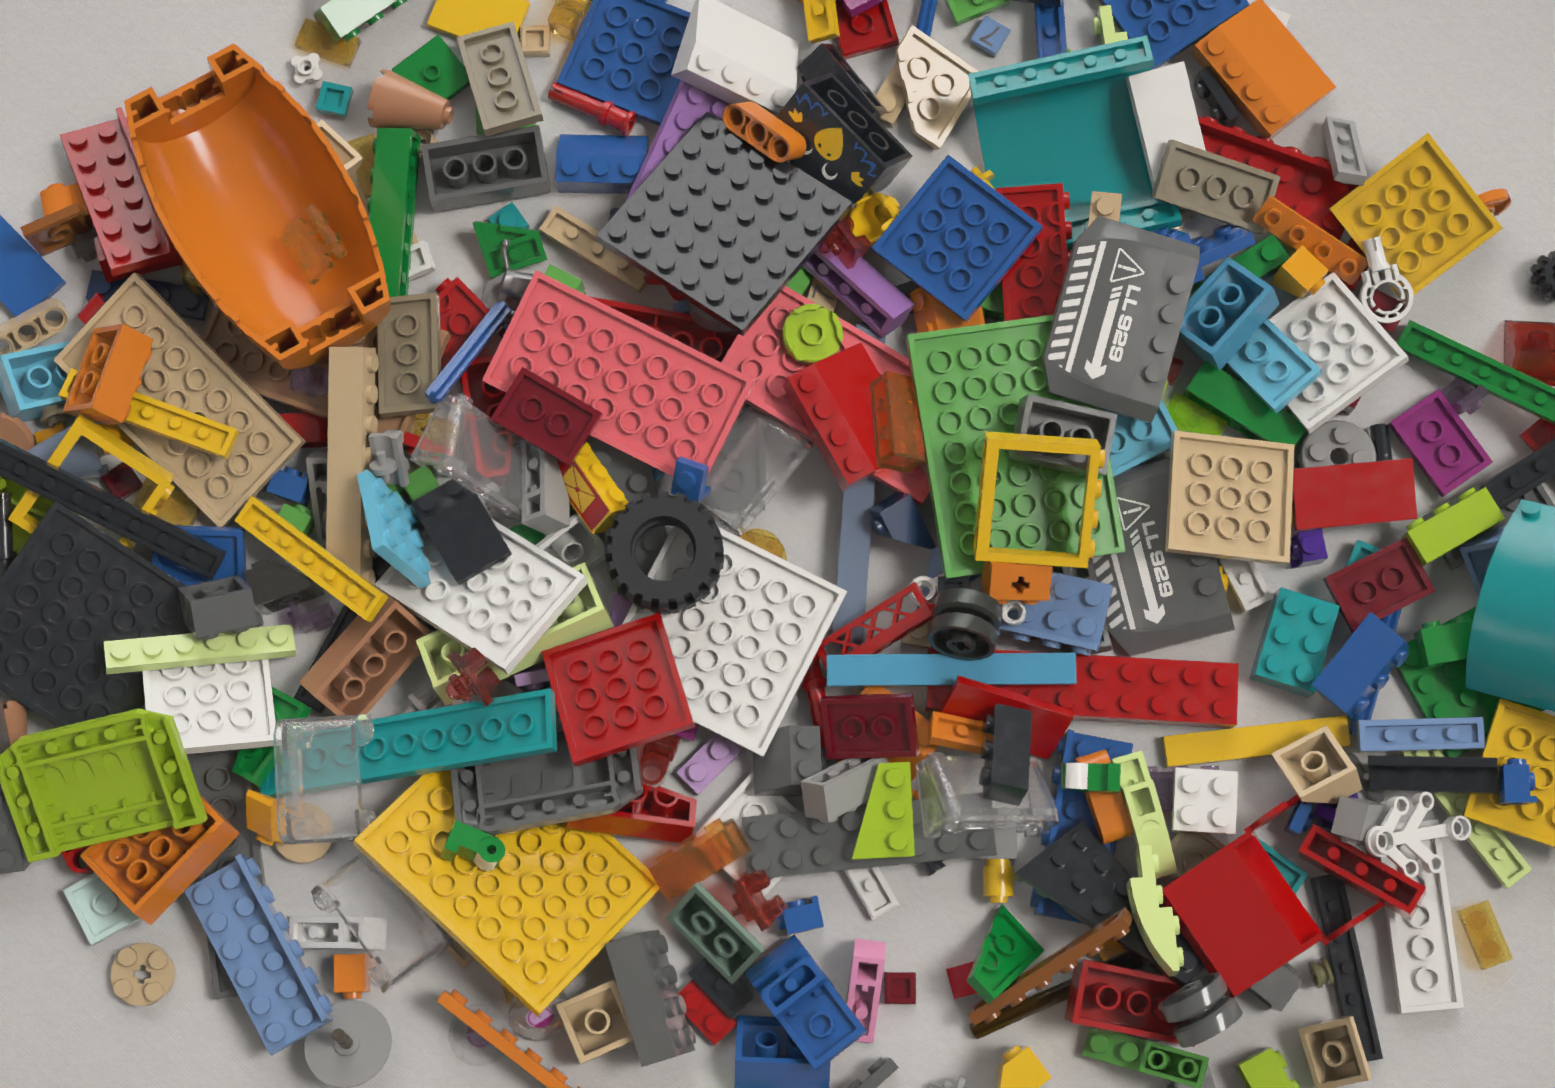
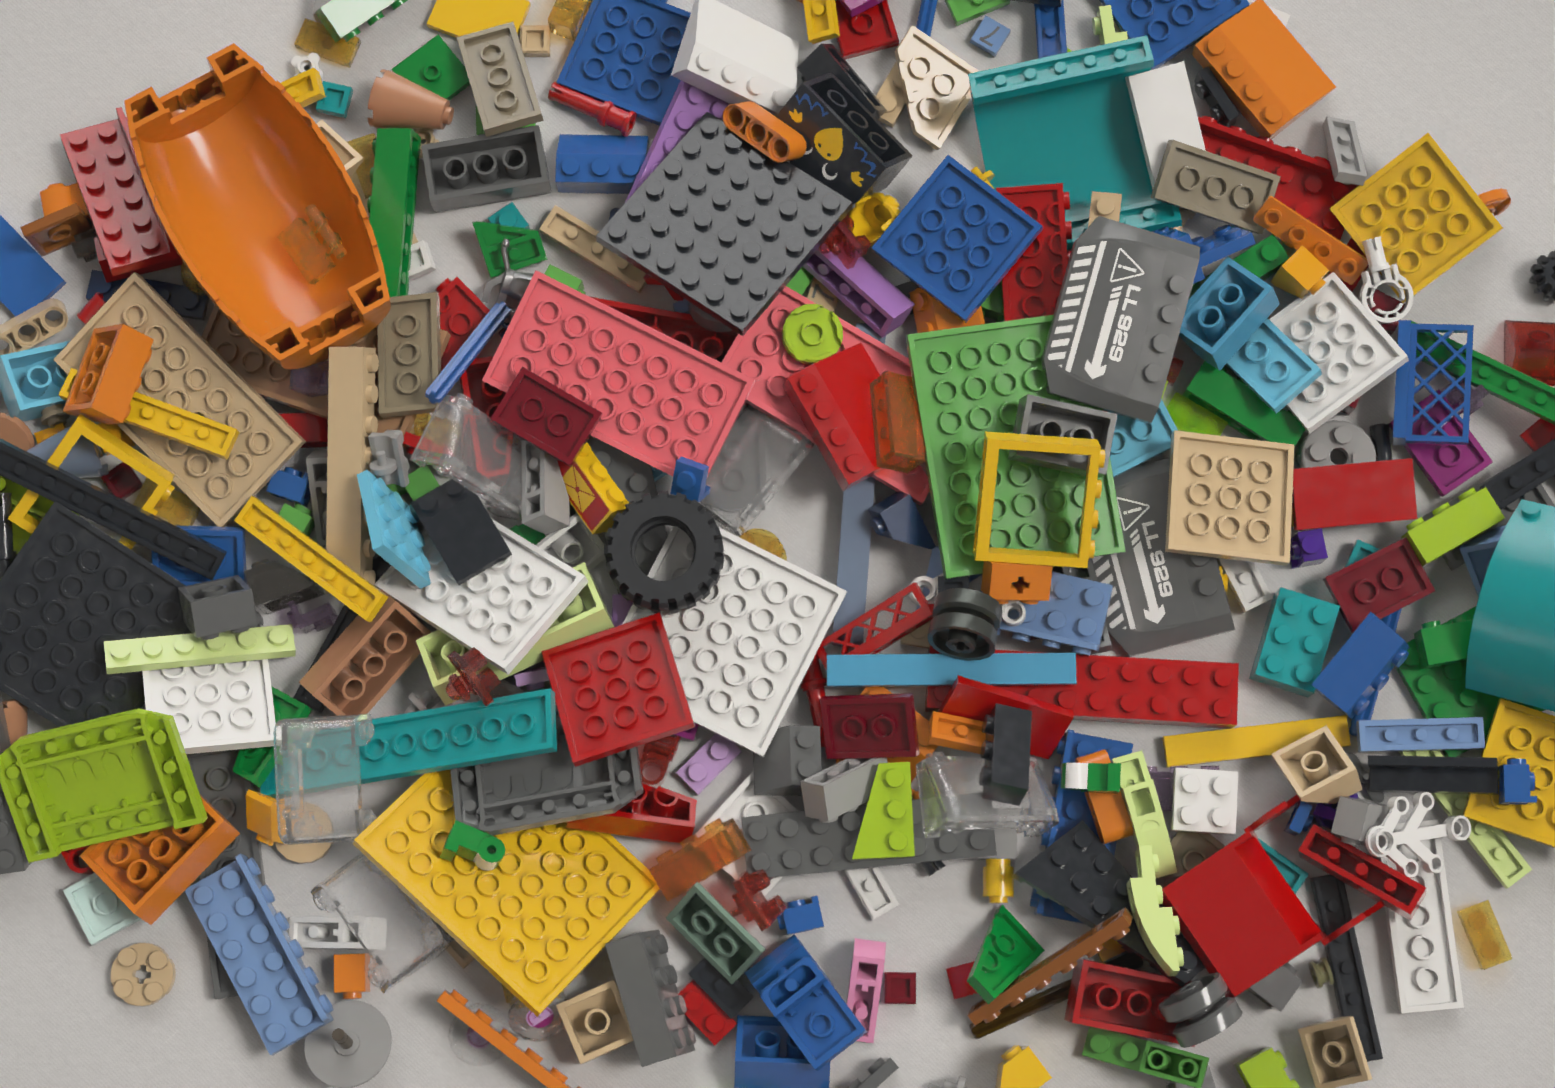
(305, 87): none -> yellow plate
(1406, 389): none -> blue fence

